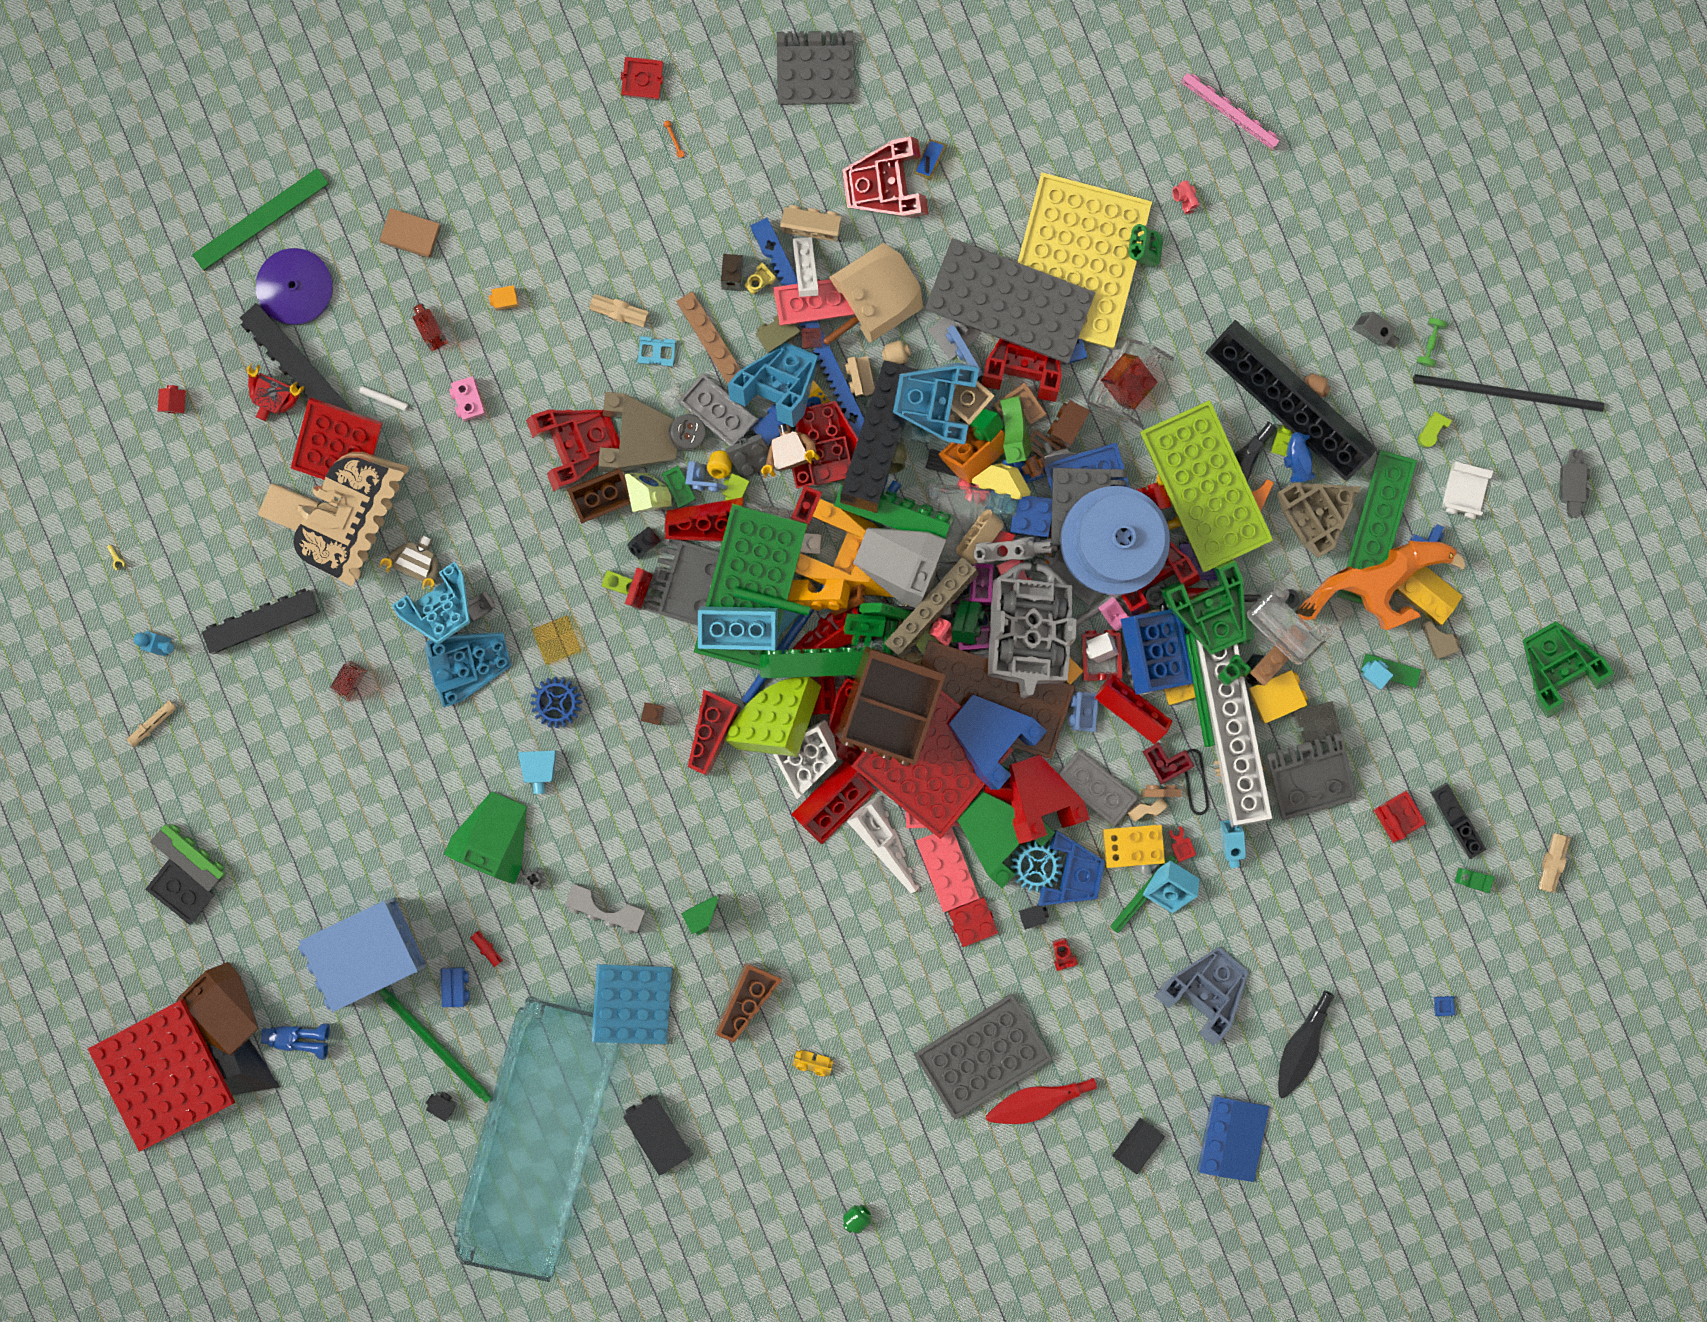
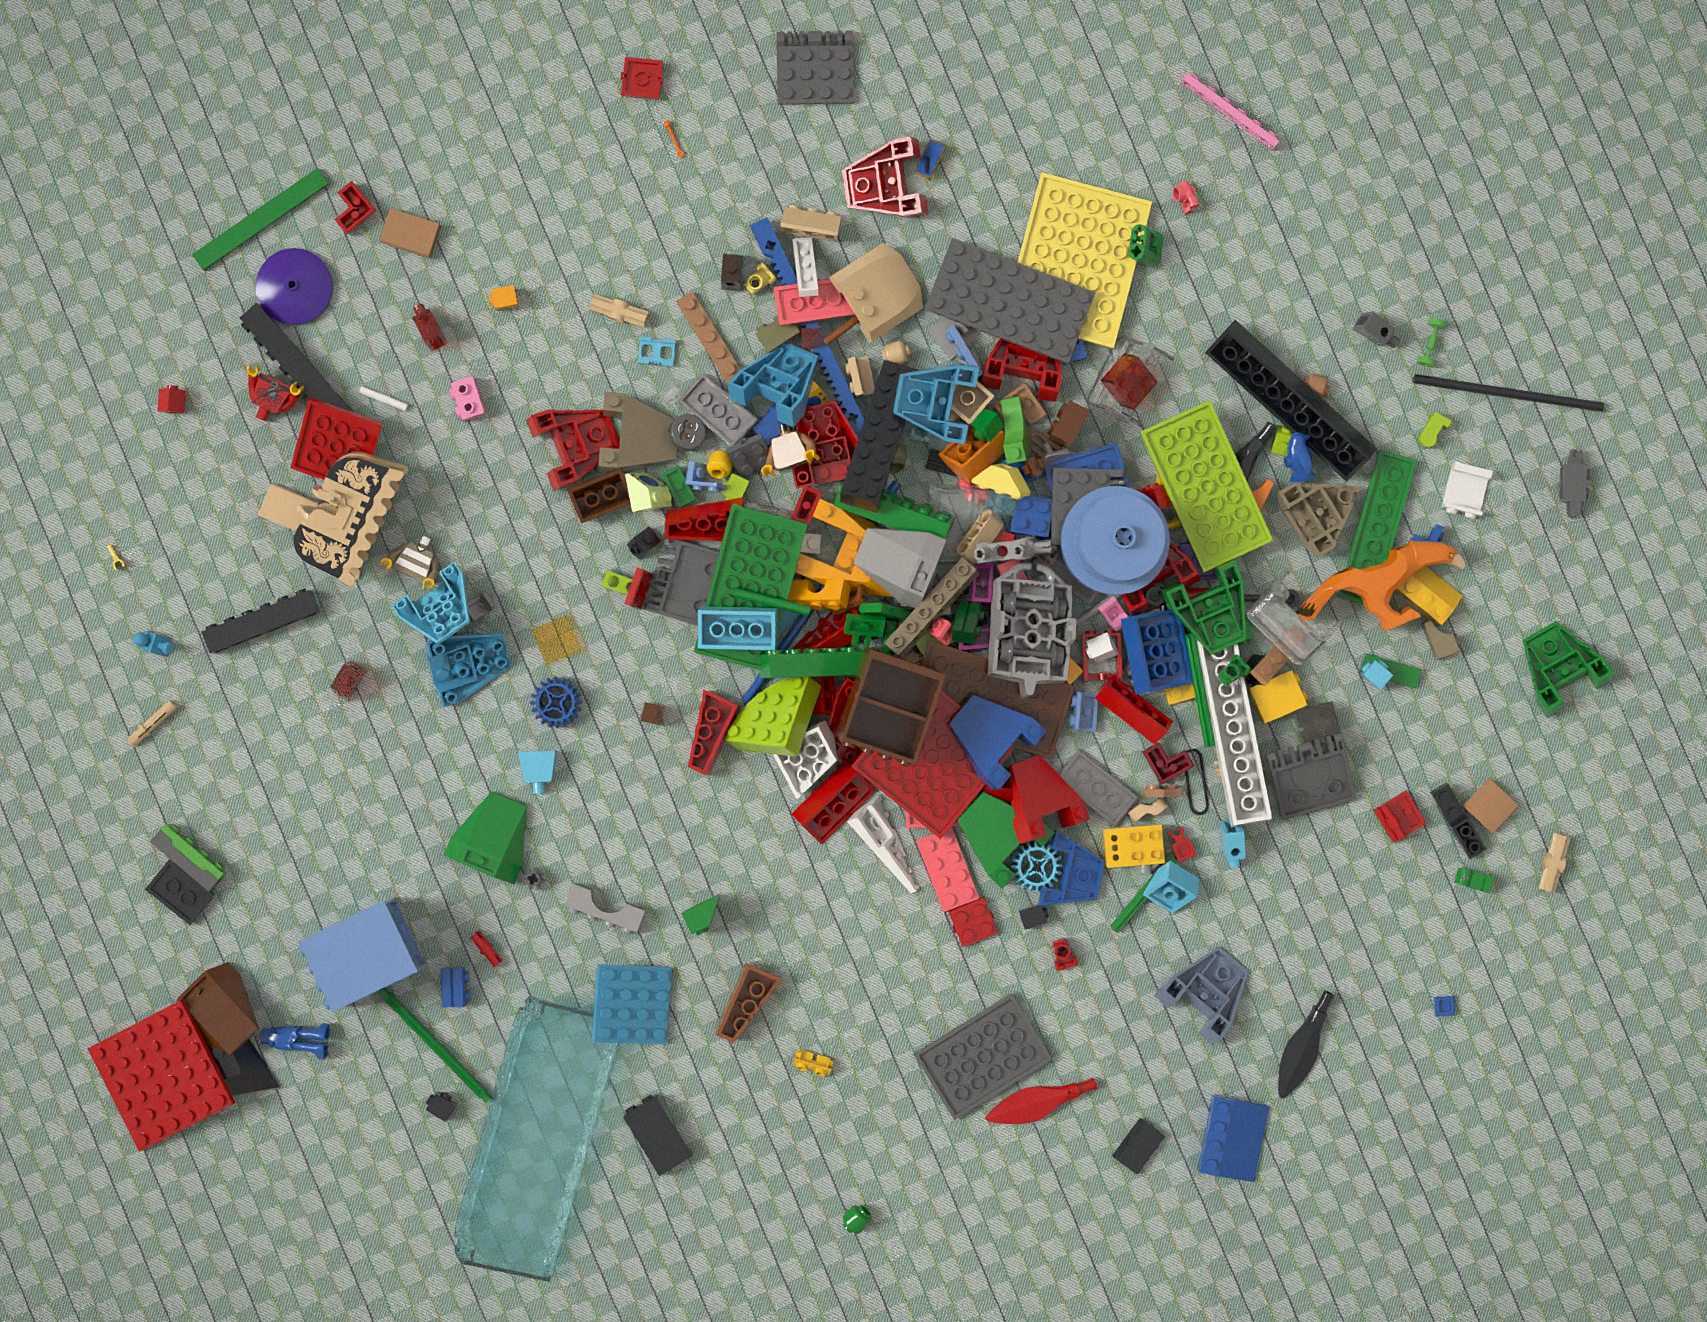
(358, 209): none -> red brick
(1490, 806): none -> medium nougat slope

